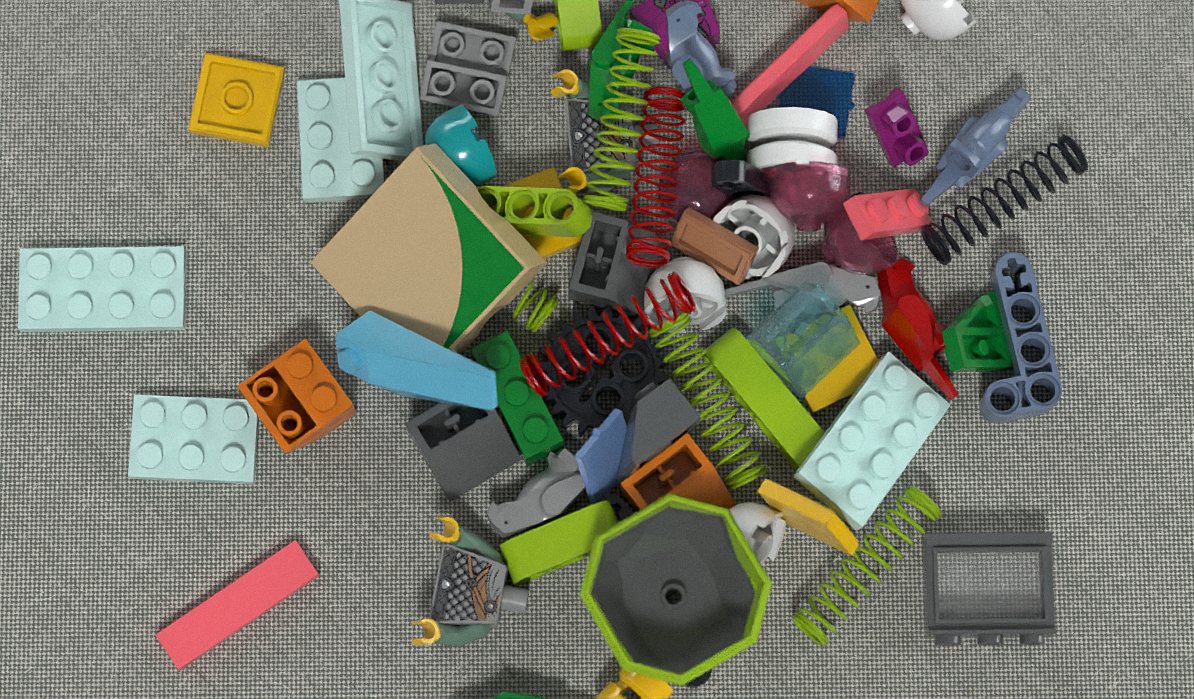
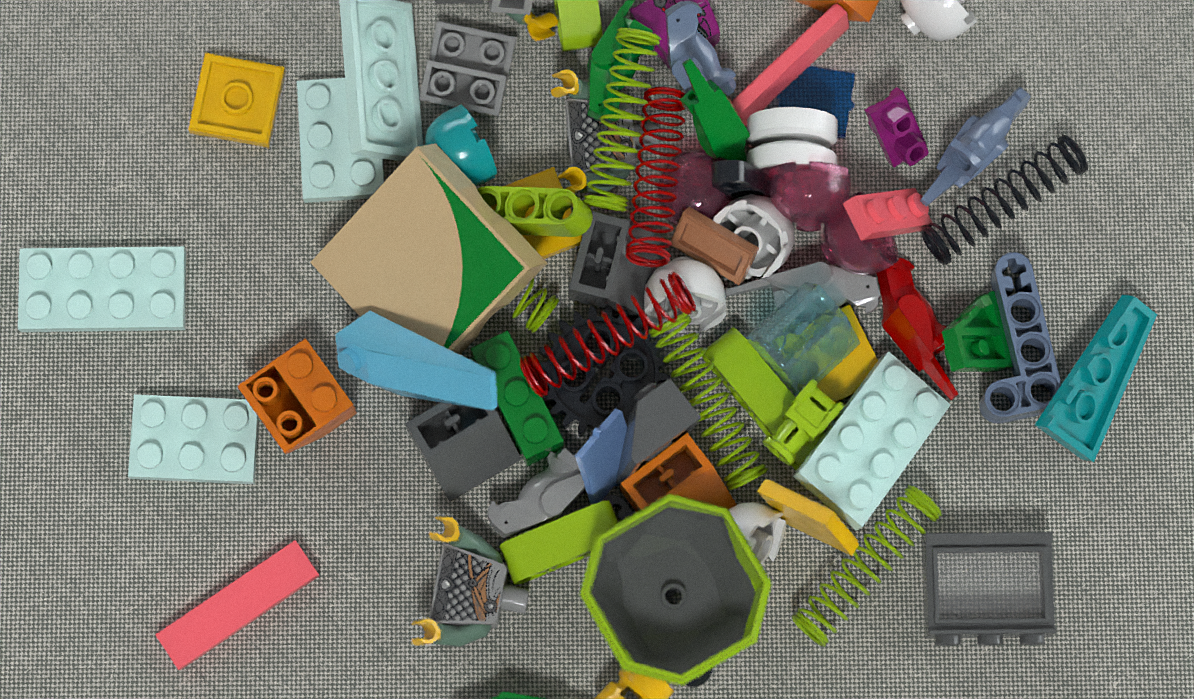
(807, 416): none -> lime connector
(1094, 387): none -> teal wing

